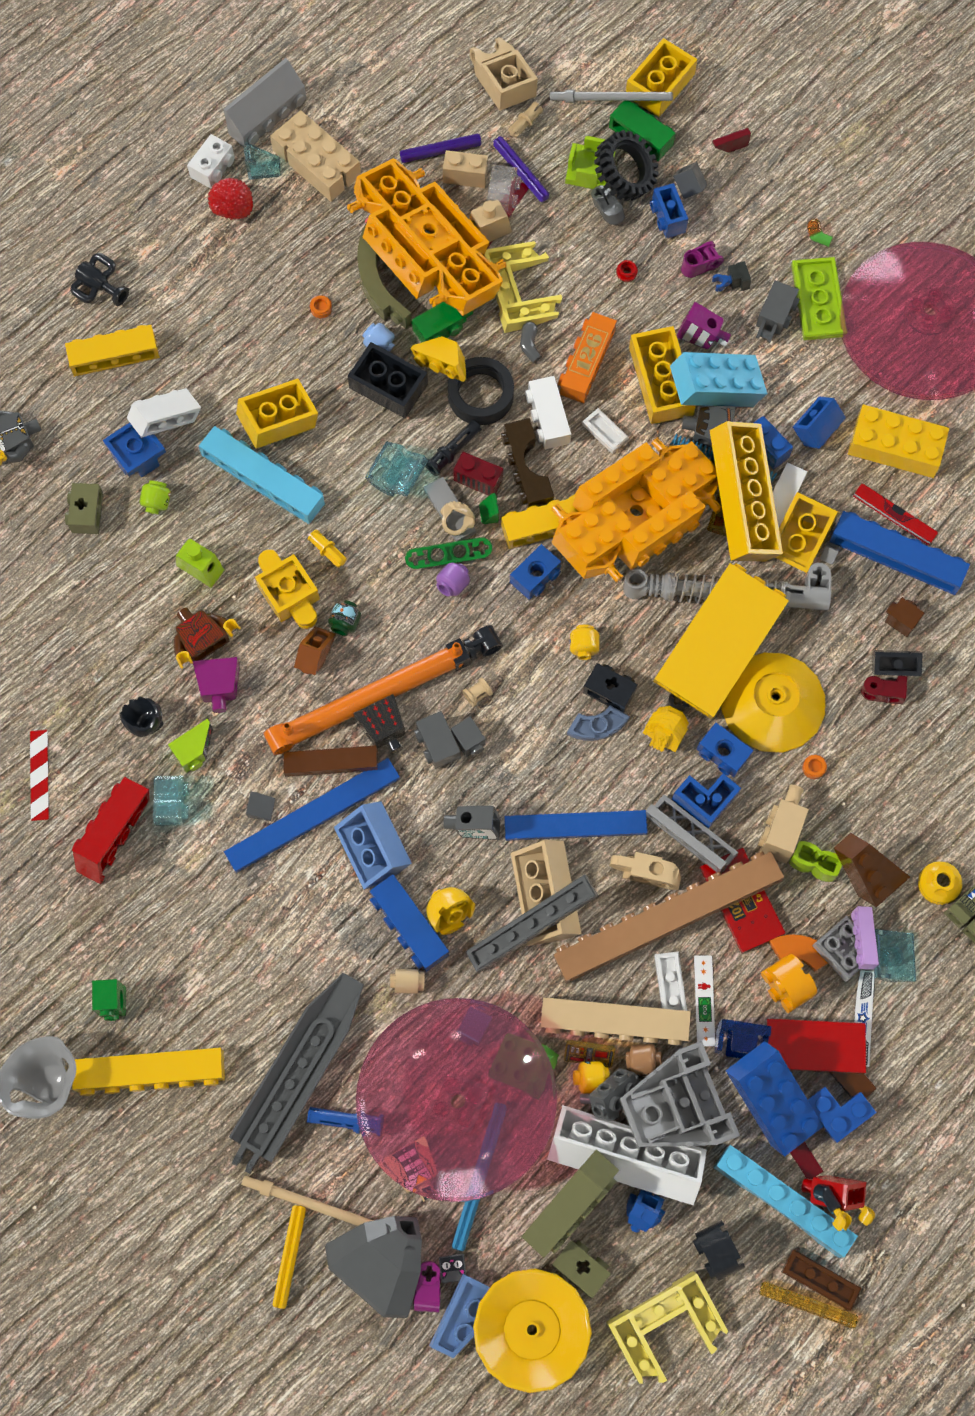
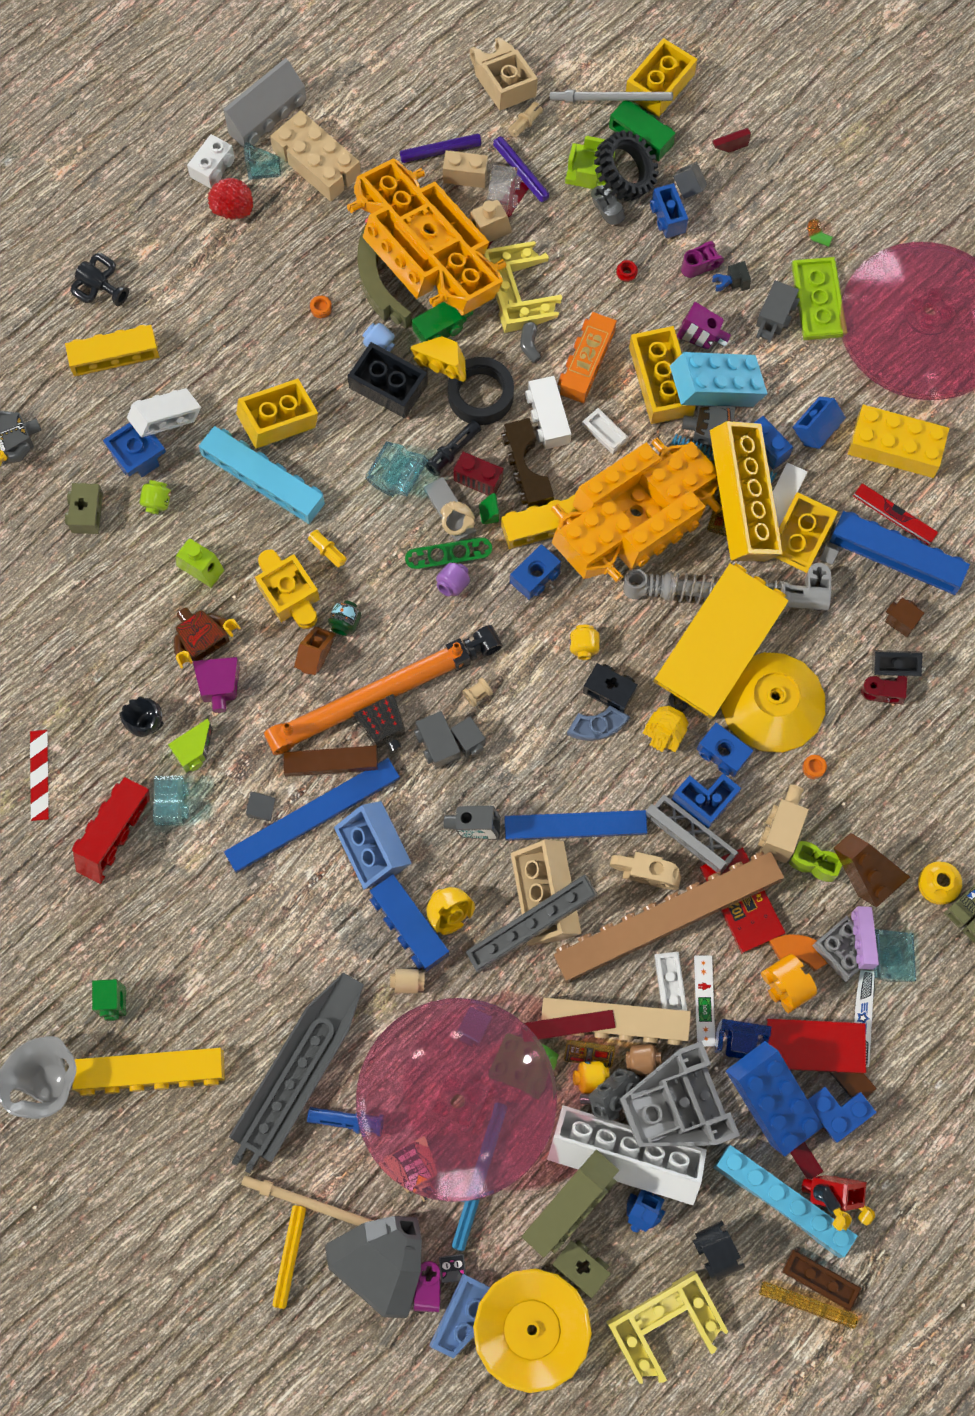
(572, 1024): none -> dark red sticker

